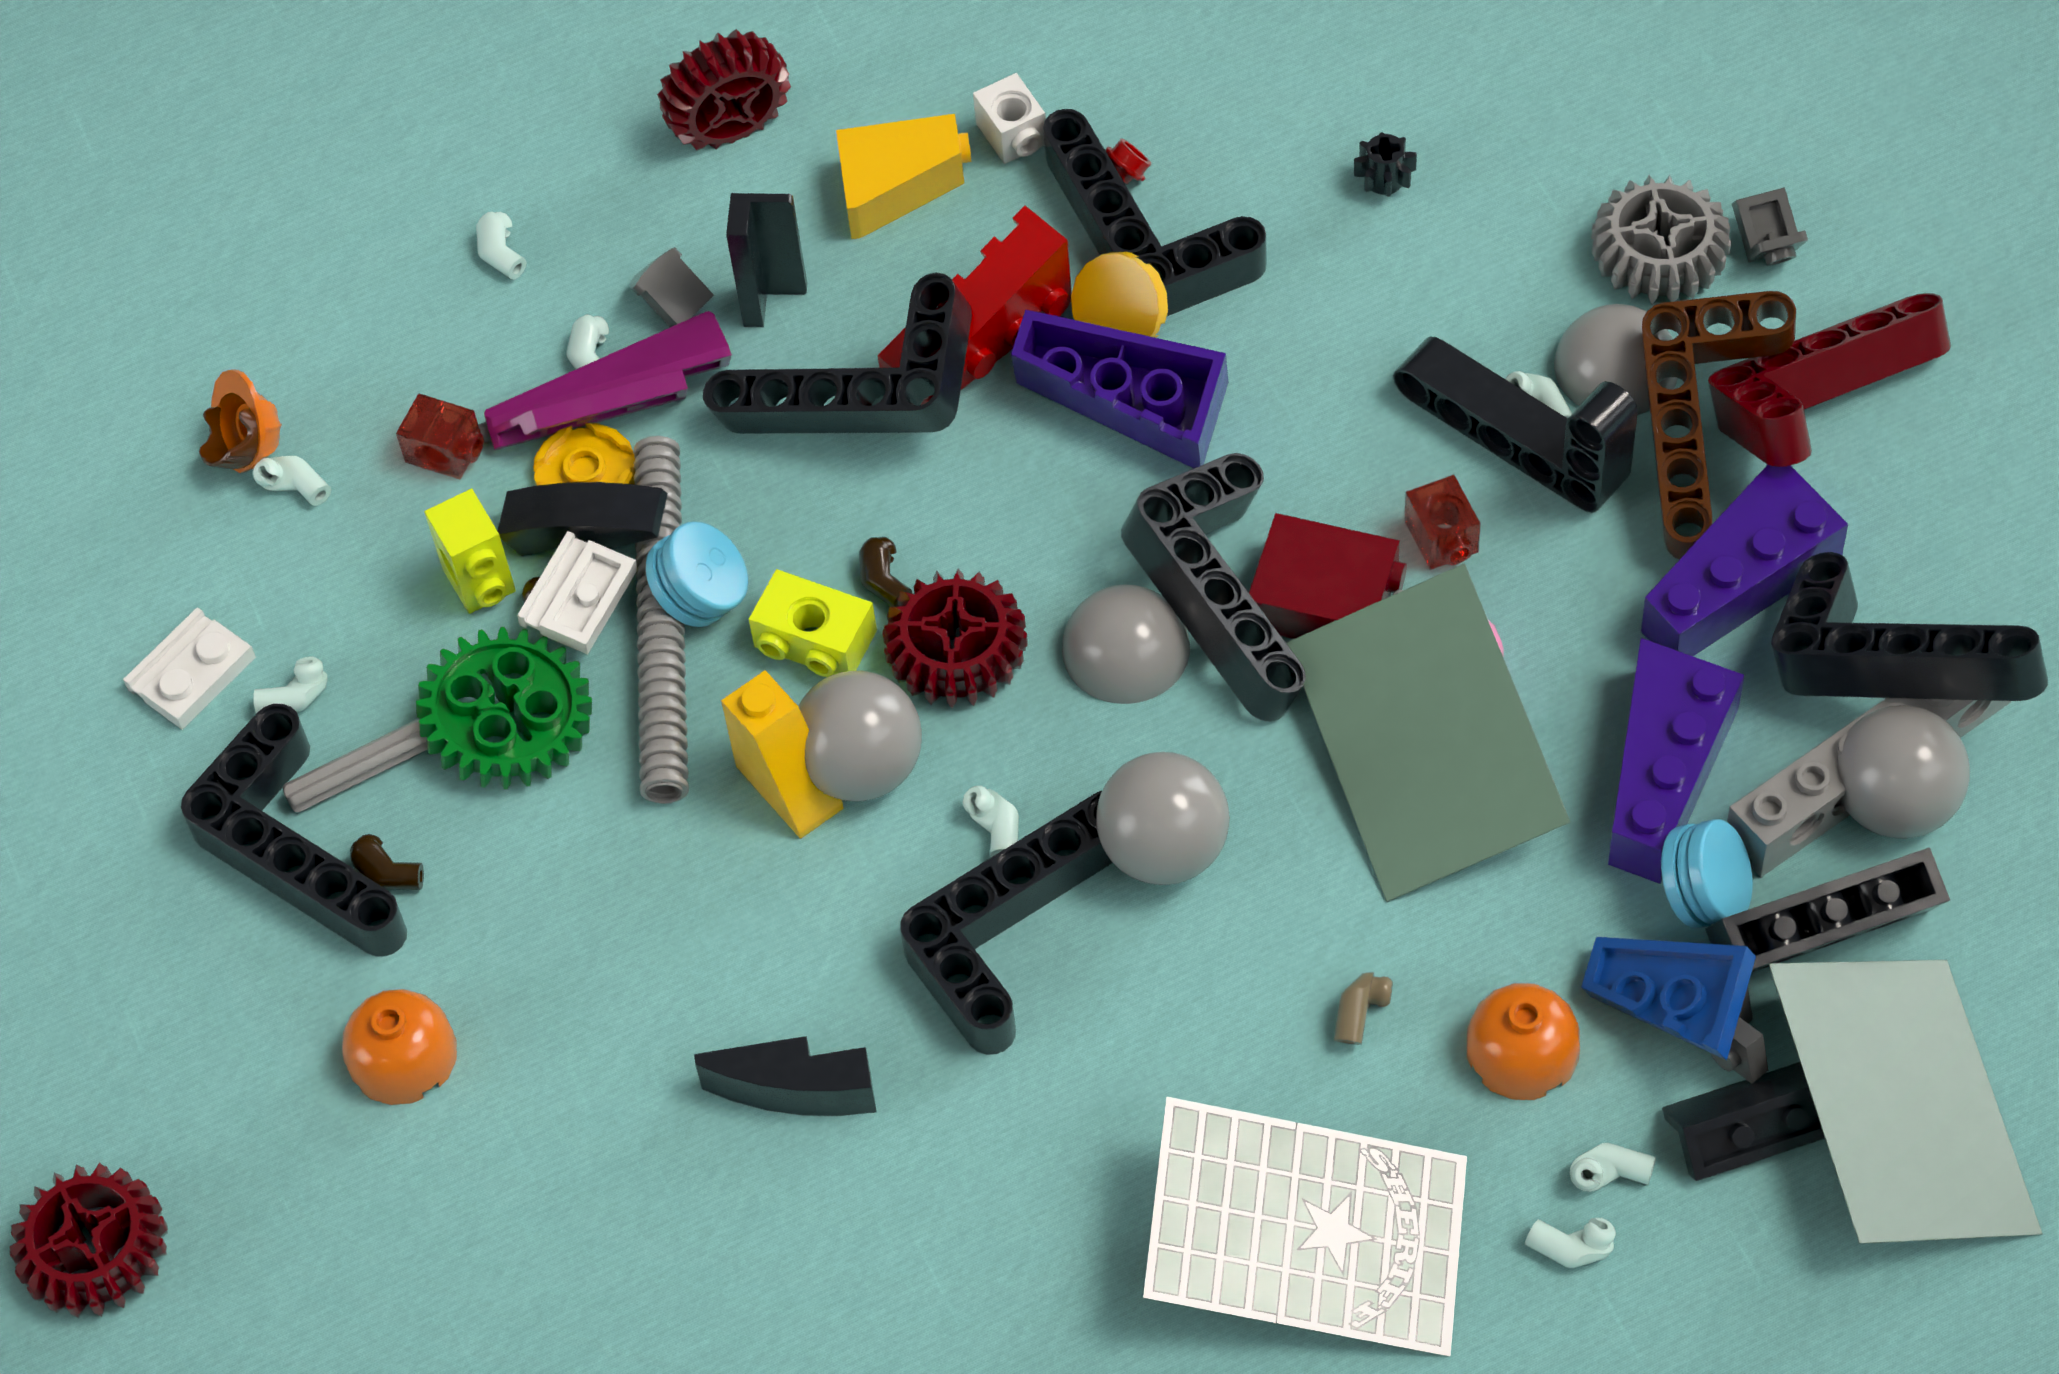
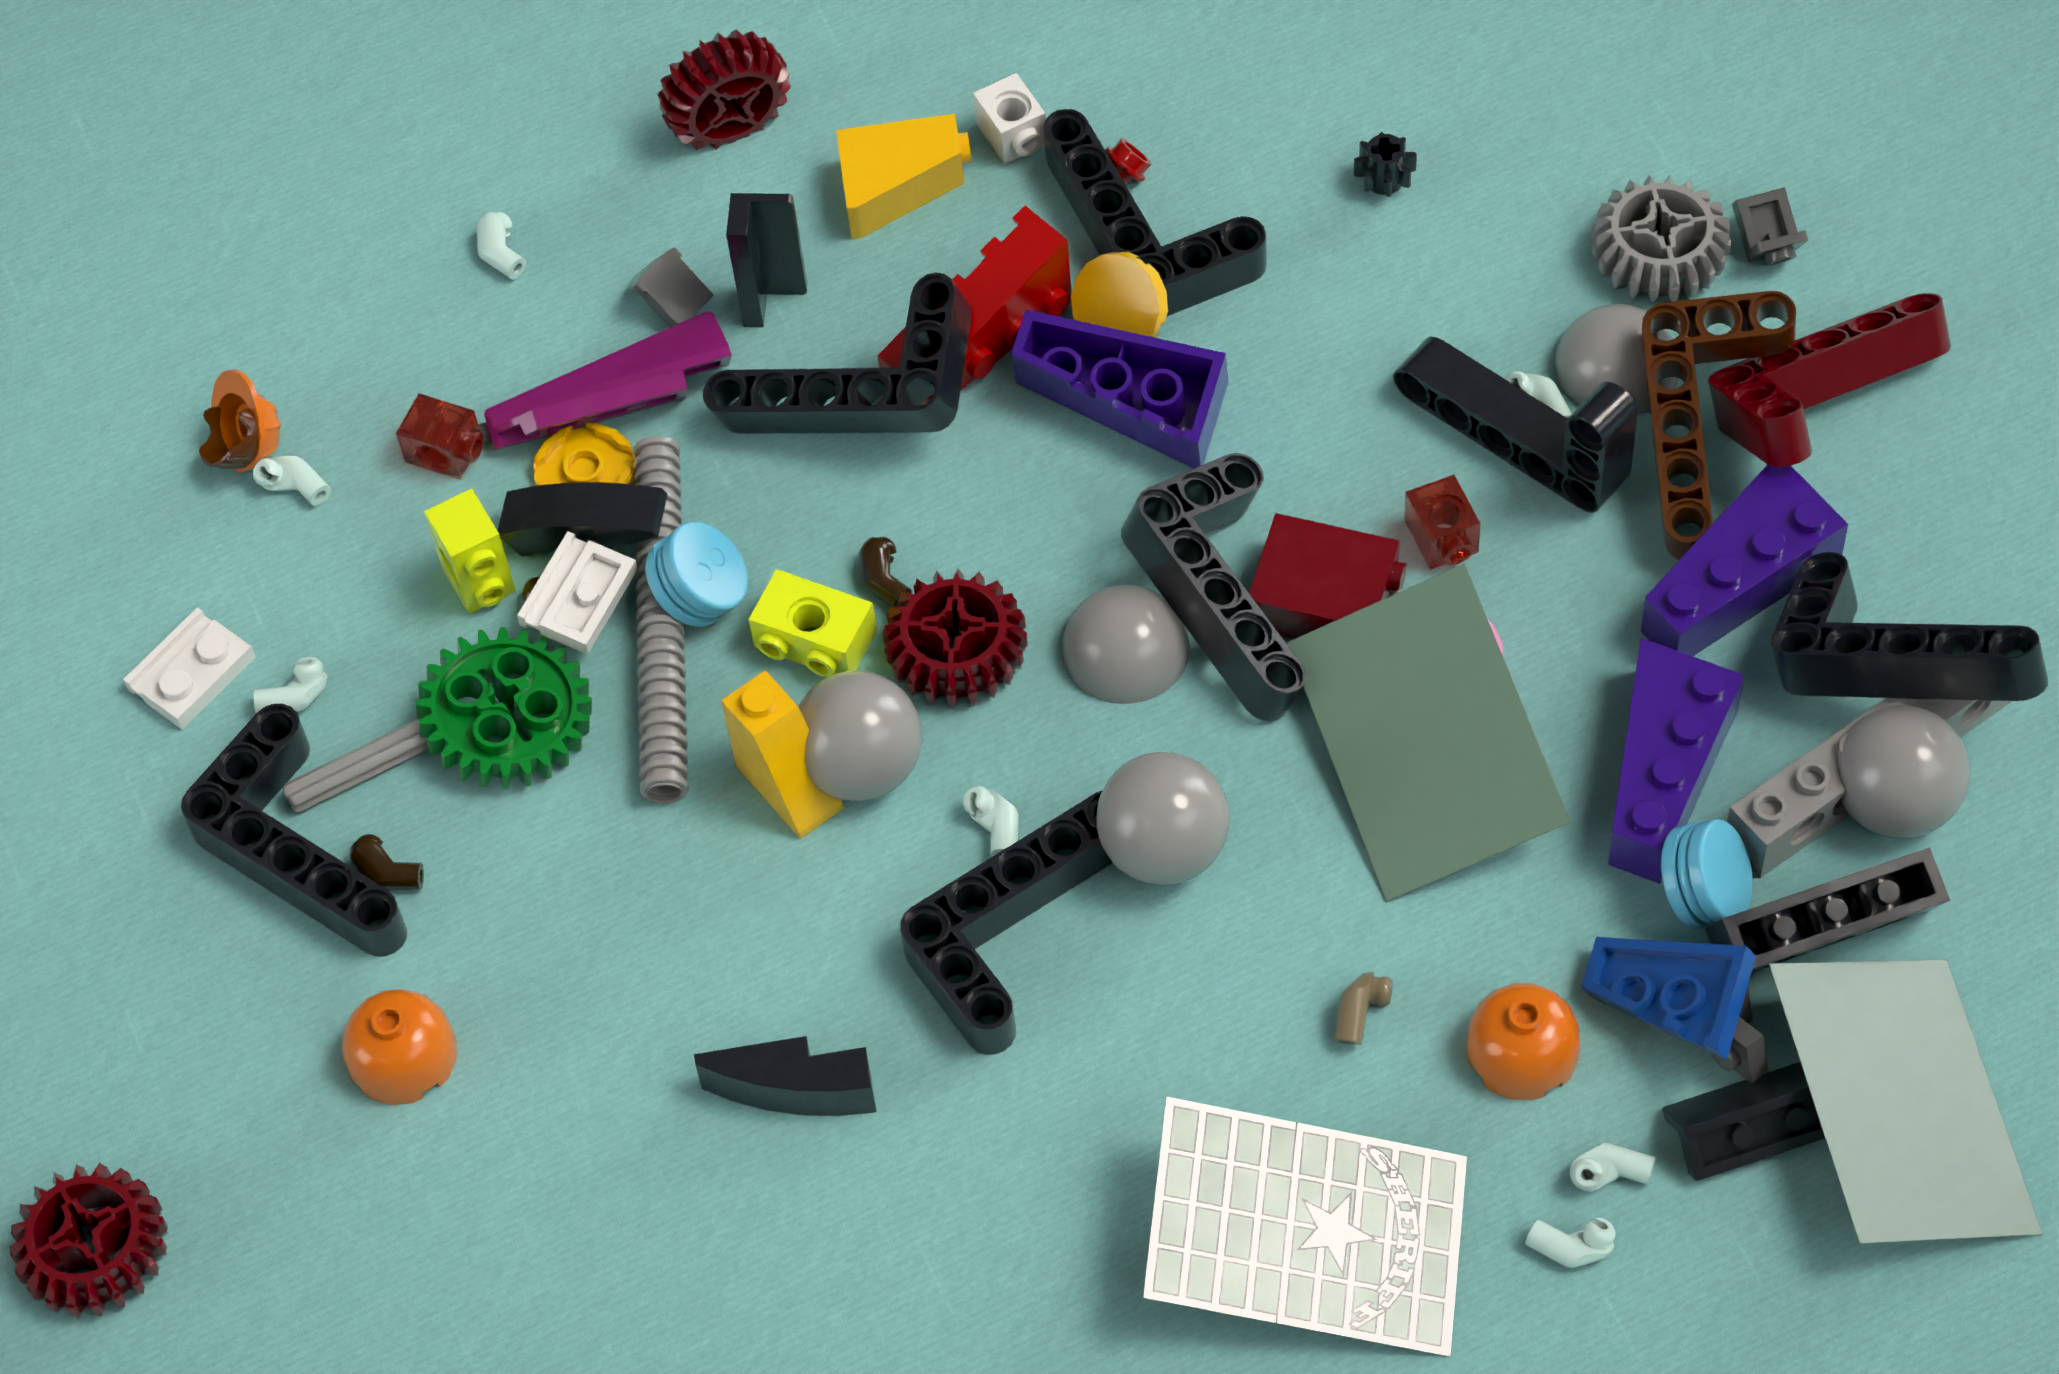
(584, 337): light aqua arm -> none

